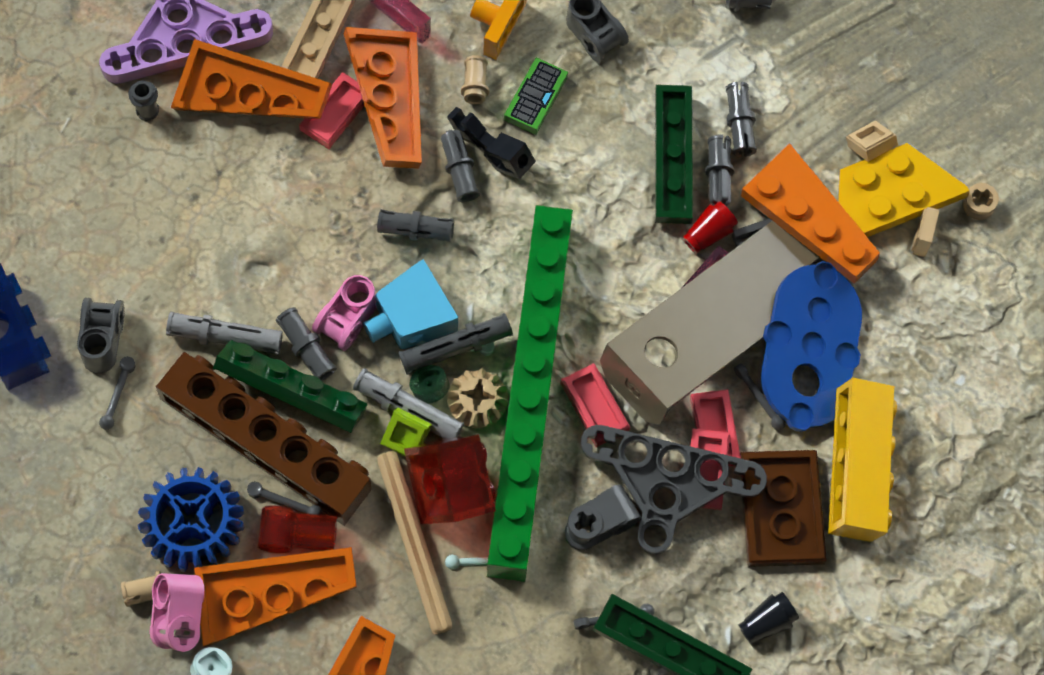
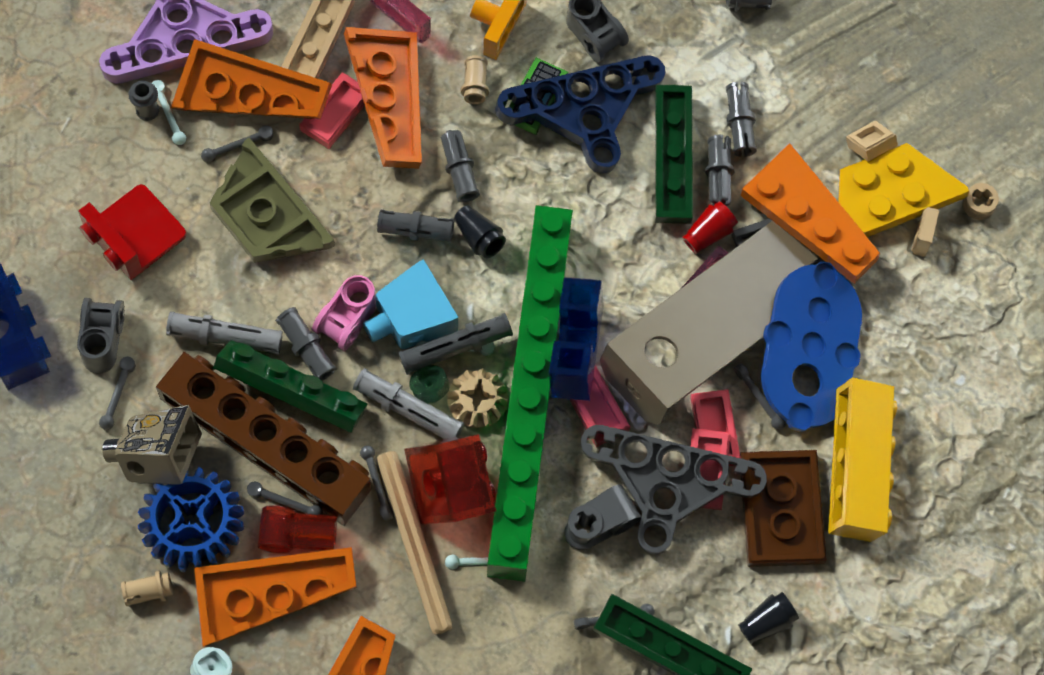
(132, 230): none -> red bracket
(156, 446): none -> dark tan torso
(176, 606): bright pink piece -> none
(178, 137): none -> light aqua hinge
(265, 134): none -> dark grey hinge
(265, 210): none -> olive wing
(368, 453): none -> dark grey hinge
(405, 431): lime tile -> none
(481, 233): none -> black cone
(504, 152): black piece -> none
(567, 113): none -> dark blue beam
(576, 351): none -> clear blue arch

